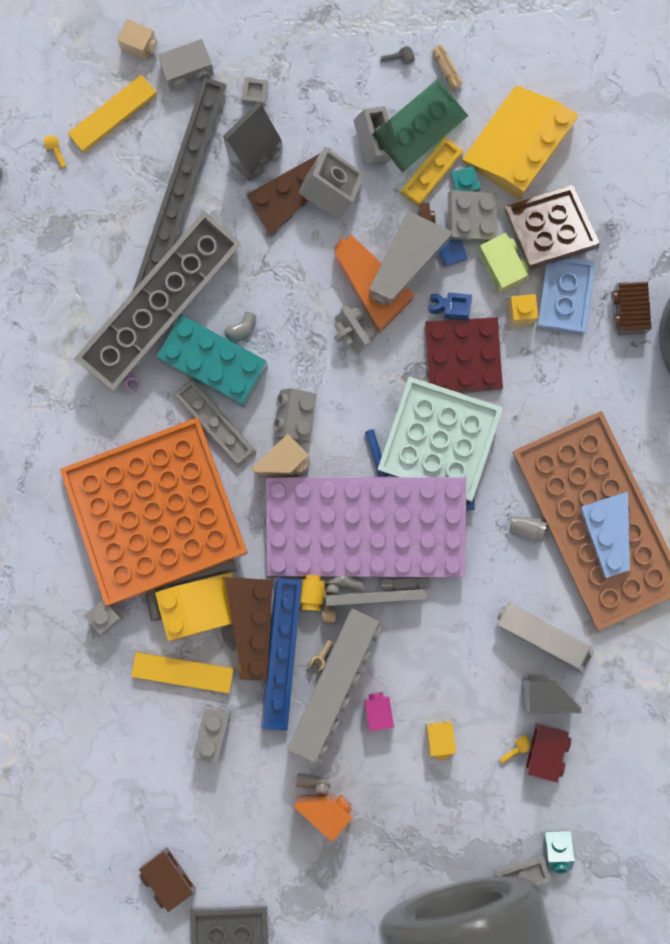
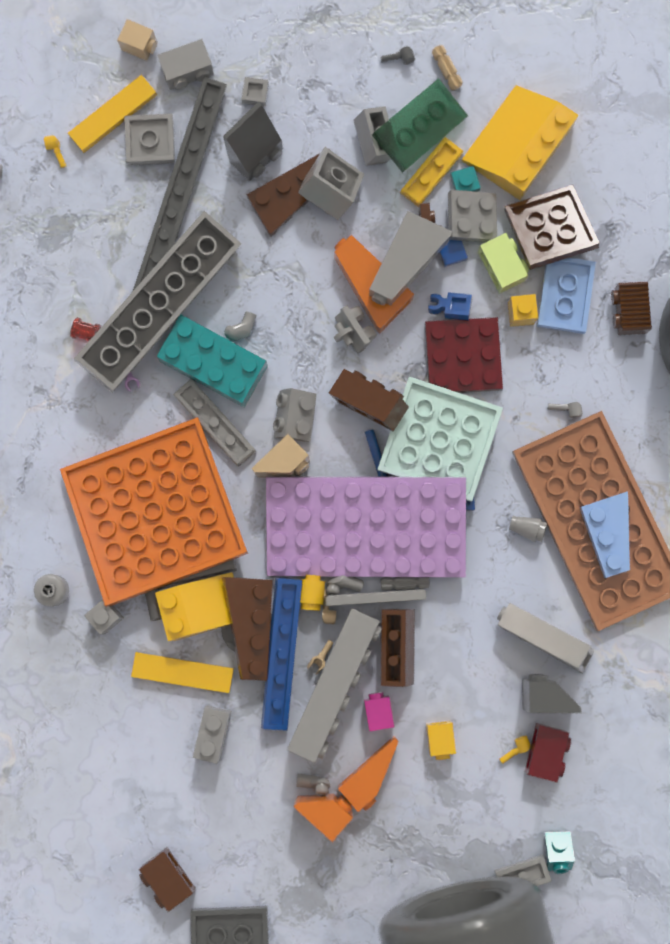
(43, 592): none -> light grey head
(83, 330): none -> clear red bush
(149, 139): none -> light grey plate
(365, 782): none -> orange slope
(369, 399): none -> reddish brown brick
(397, 647): none -> reddish brown brick
(574, 408): none -> light grey hand

